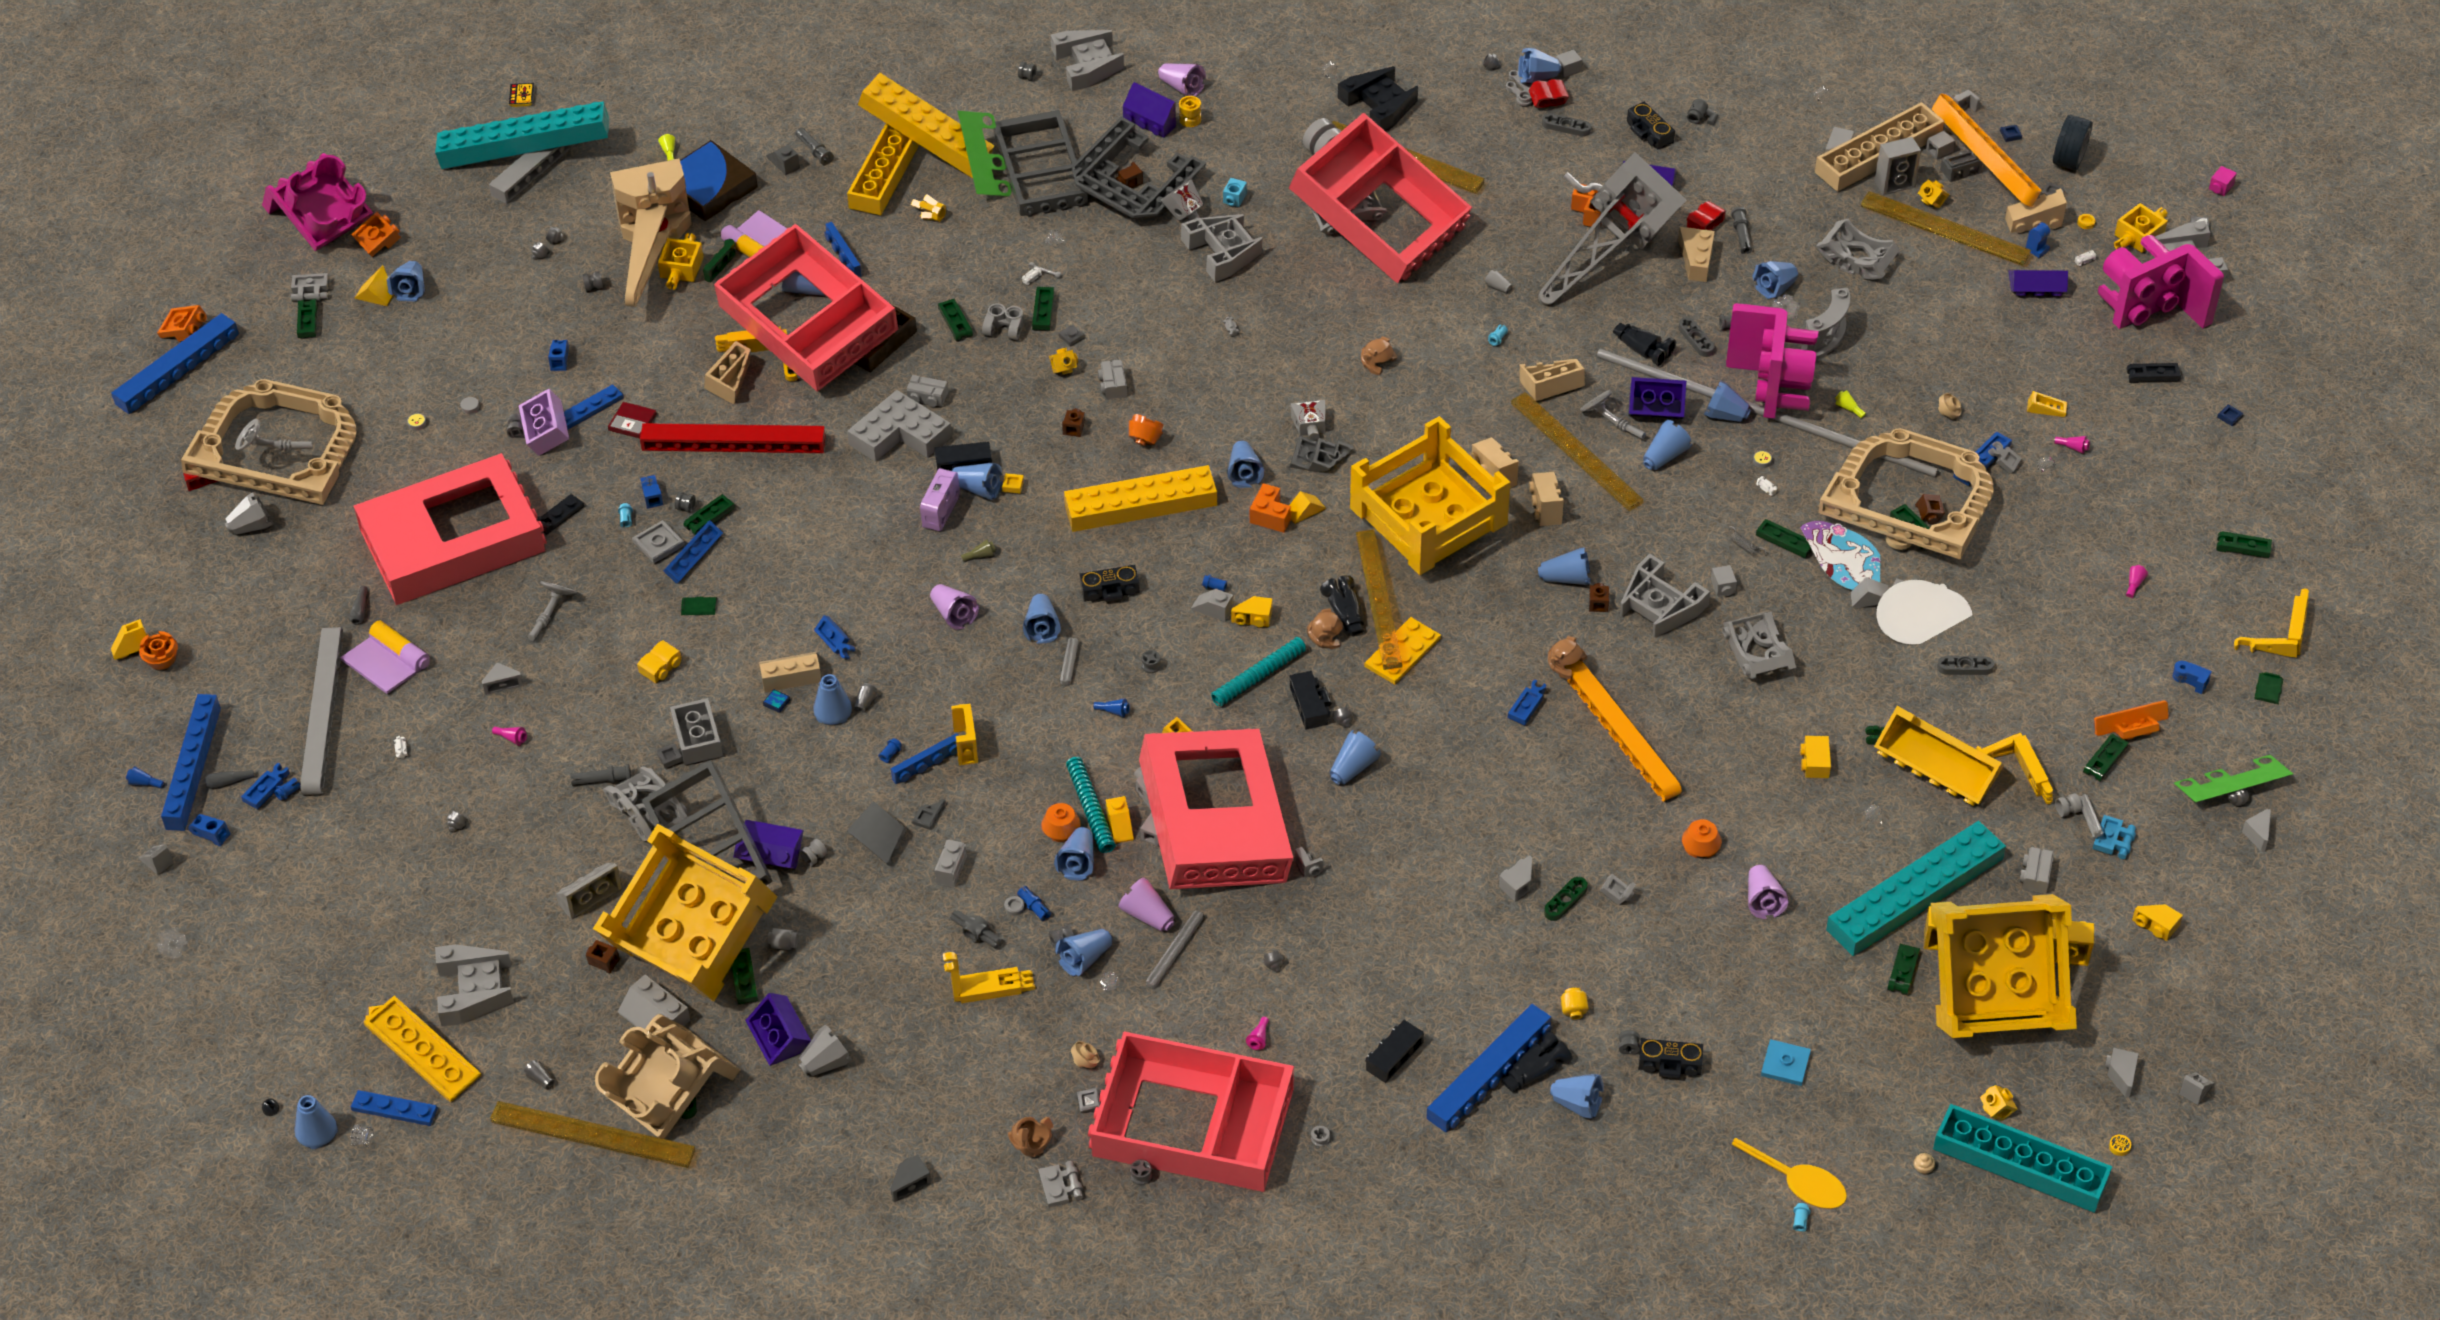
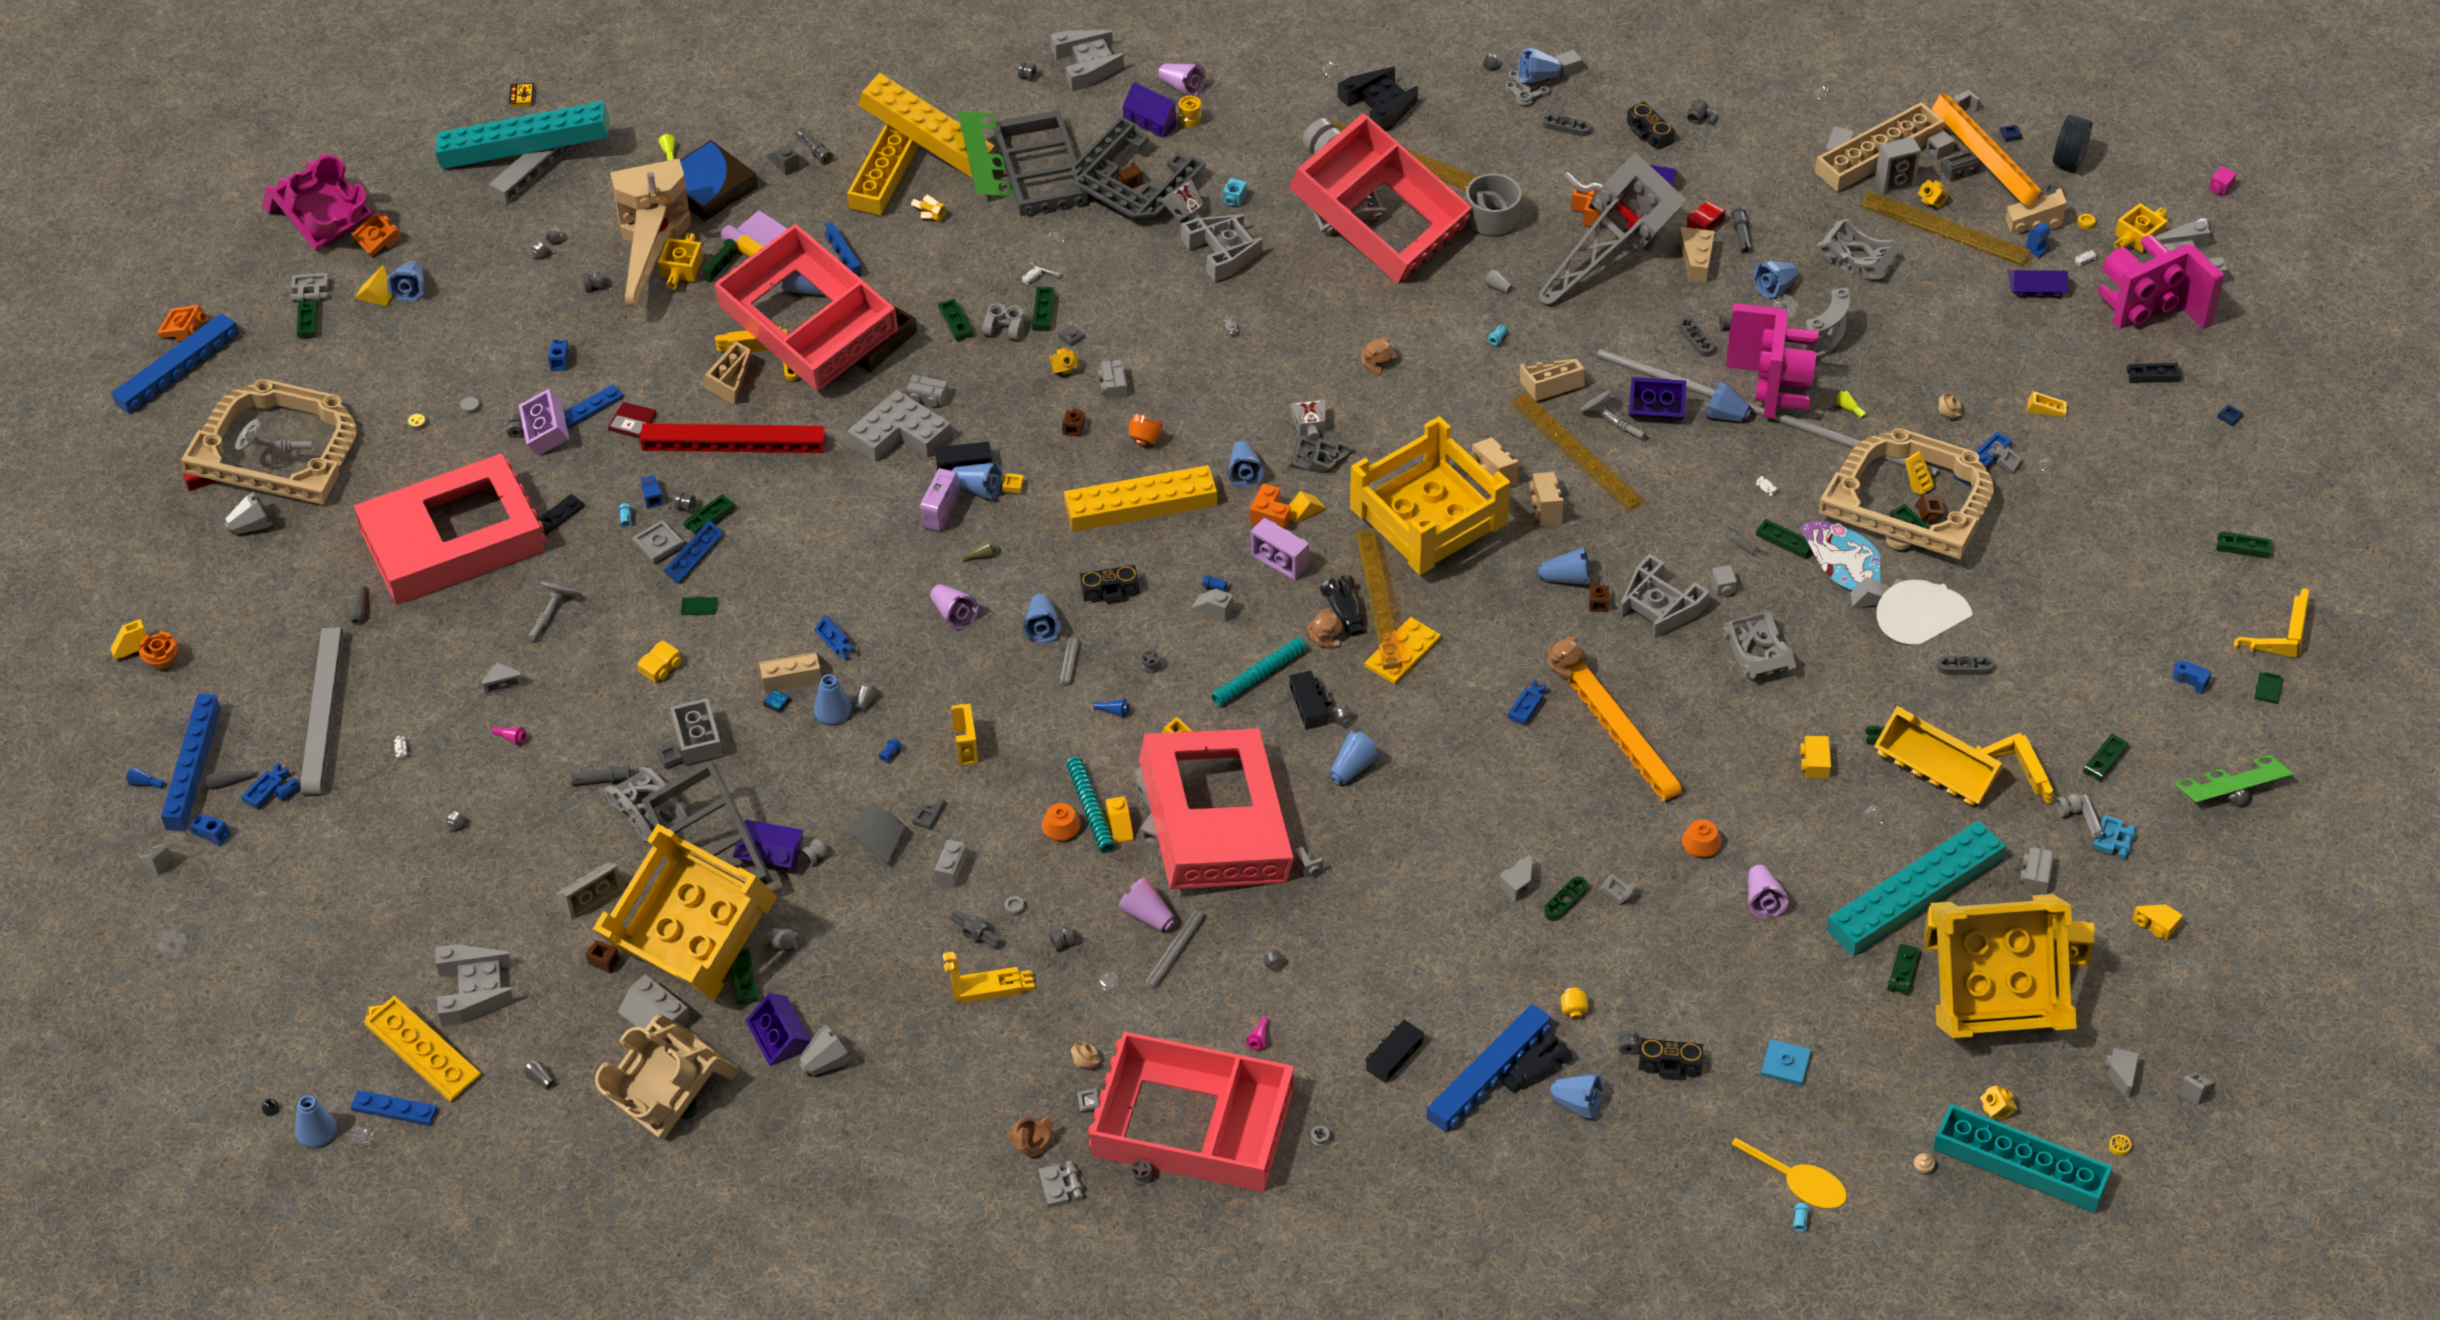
(386, 658): lavender door -> none
(593, 1134): clear yellow plate -> none
(910, 1177): dark grey slope -> none
(924, 759): blue plate -> none
(1034, 903): blue pin -> none
(1076, 855): medium blue cone -> none
(1082, 950): medium blue cone -> none
(1253, 611): yellow slope -> none
(1279, 549): none -> lavender brick
(1496, 193): none -> light grey piece
(1548, 93): red brick -> none
(1645, 342): black piece -> none
(1666, 445): medium blue cone -> none
(1762, 459): tile -> none
(1925, 481): none -> yellow slope
(2078, 444): dark pink cone -> none
(2133, 721): orange bracket -> none
(2136, 577): dark pink cone -> none
(2257, 829): light grey slope -> none

